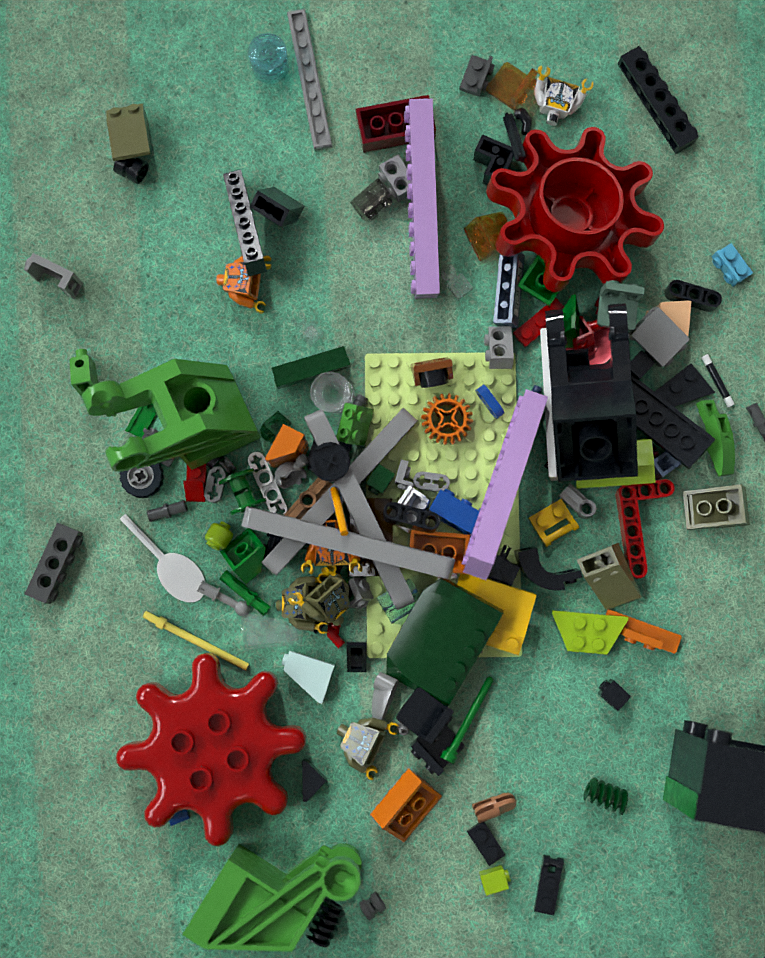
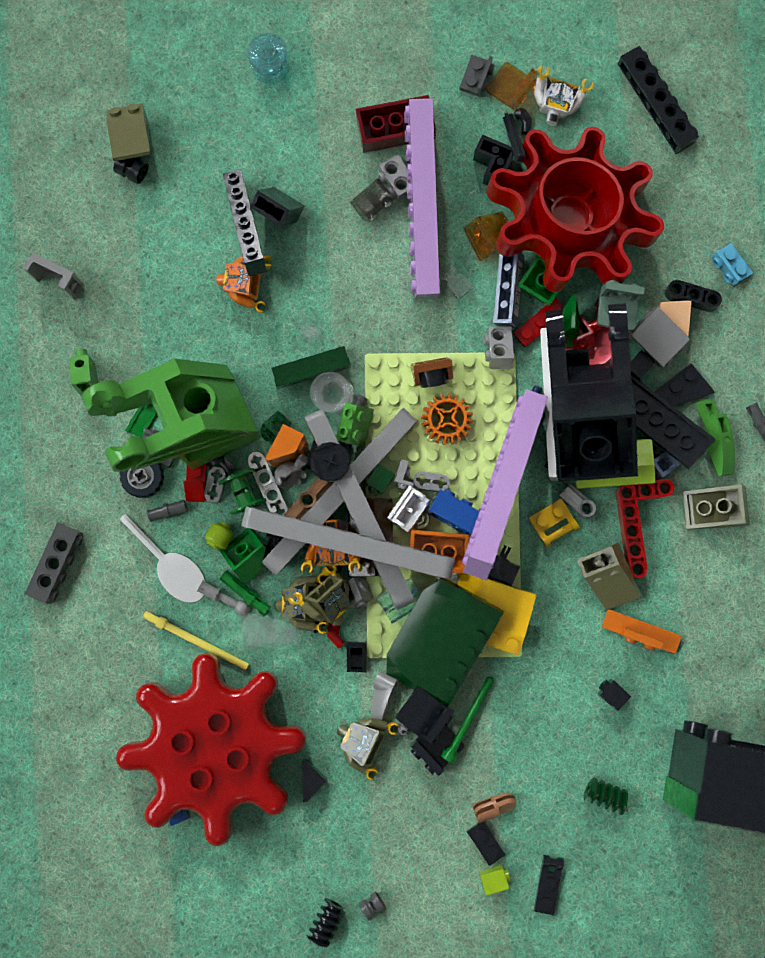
(268, 909): bright green piece -> none
(309, 79): light grey tile -> none
(309, 673): light aqua slope -> none
(339, 511): light orange bar -> none
(405, 805): orange slope -> none
(420, 514): black beam -> none
(489, 401): blue beam -> none
(532, 569): black arch -> none
(589, 631): lime wing -> none
(717, 380): black bar -> none

